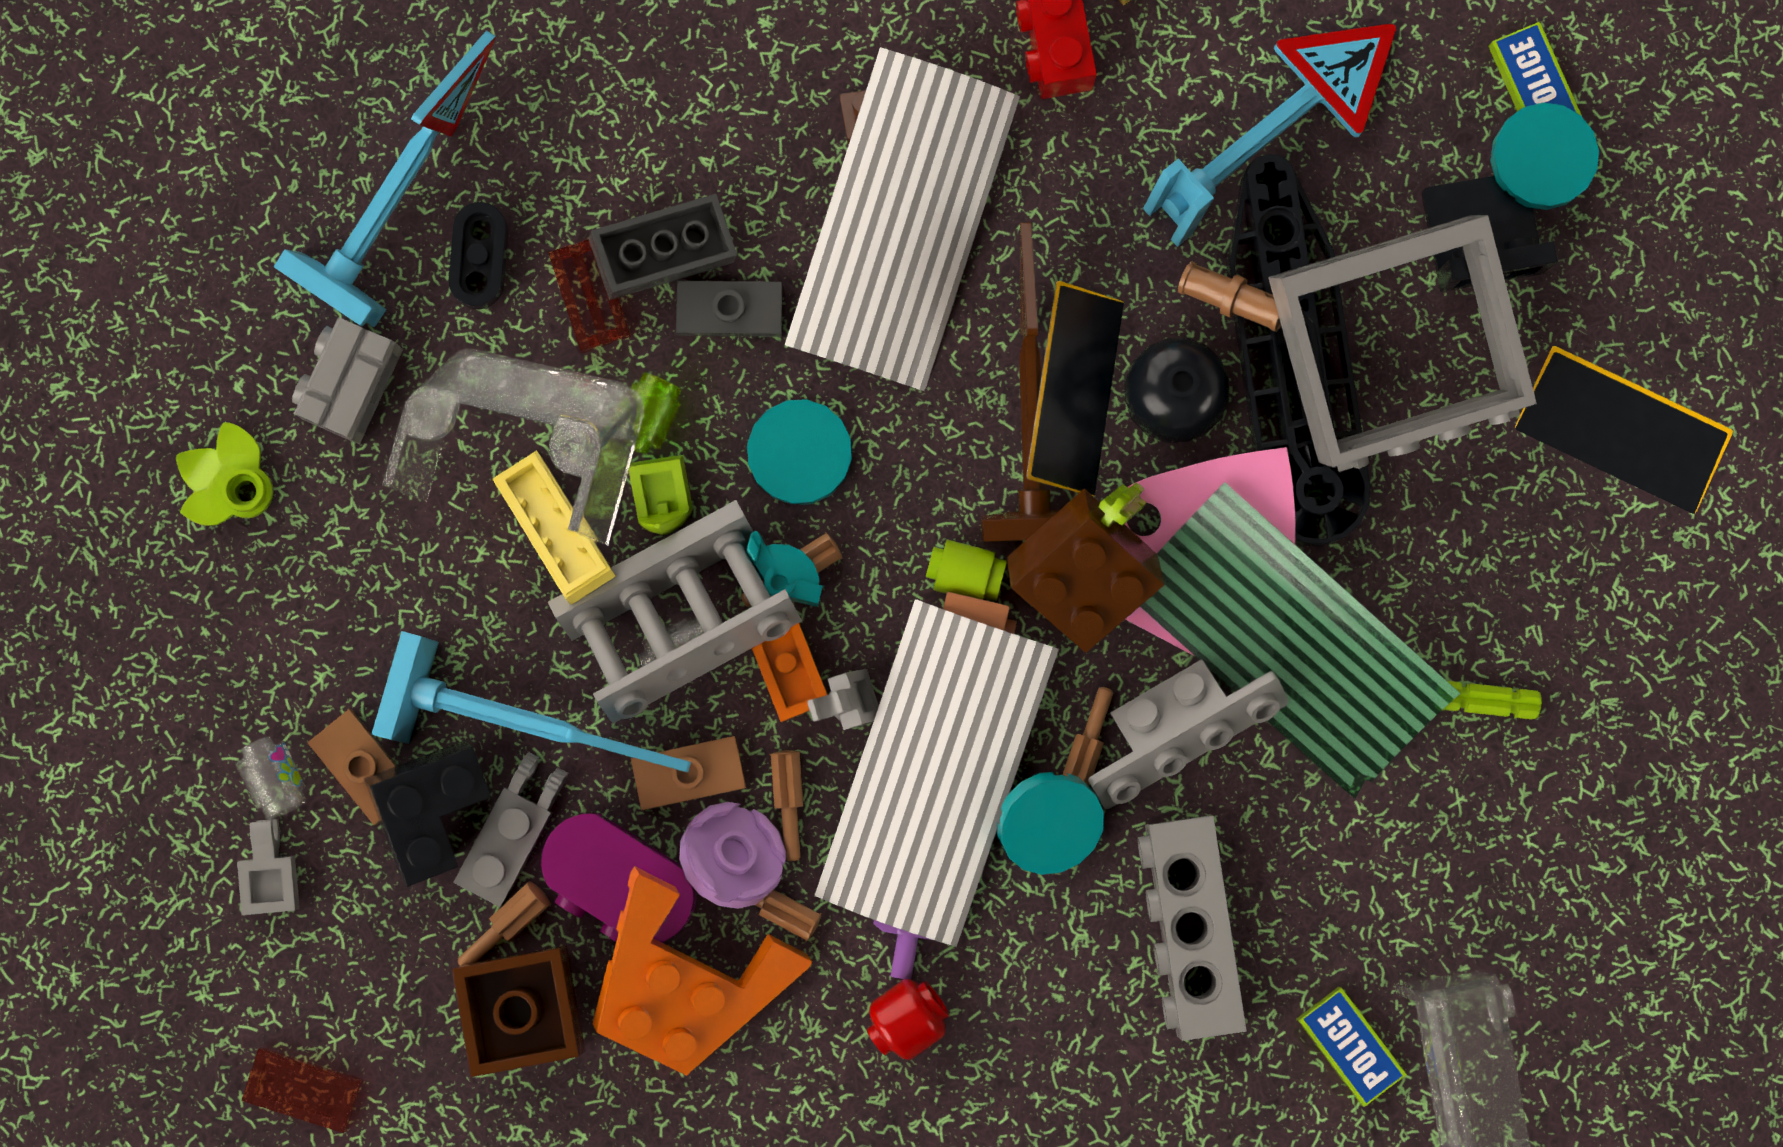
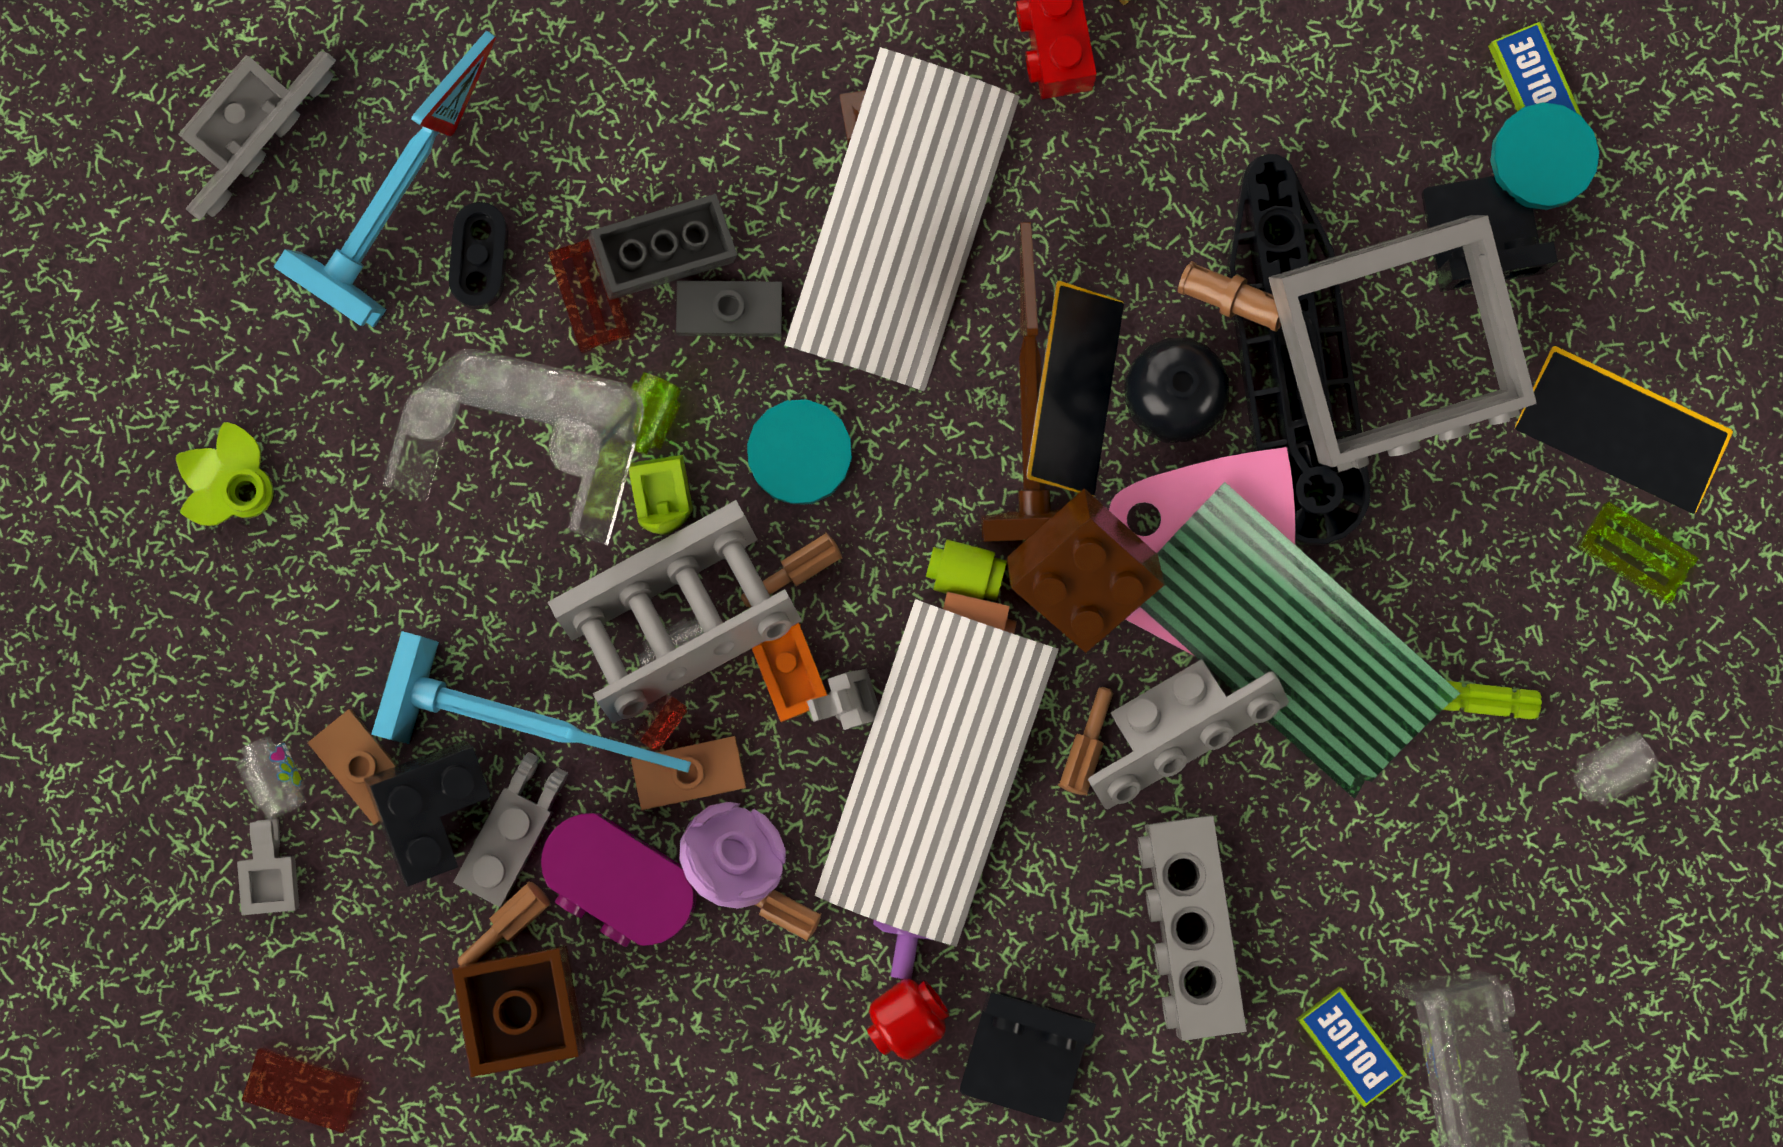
(242, 120): none -> light grey bracket
(346, 380): light grey brick -> none
(545, 518): light yellow plate -> none
(660, 722): none -> clear red tile
(671, 1002): orange wing -> none
(785, 568): teal piece -> none
(788, 796): medium nougat axle -> none
(1025, 1056): none -> black bracket
(1050, 823): teal tile -> none
(1122, 505): lime axle -> none
(1337, 71): medium azure piece -> none
(1615, 768): none -> clear brick
(1675, 575): none -> clear neon green tile

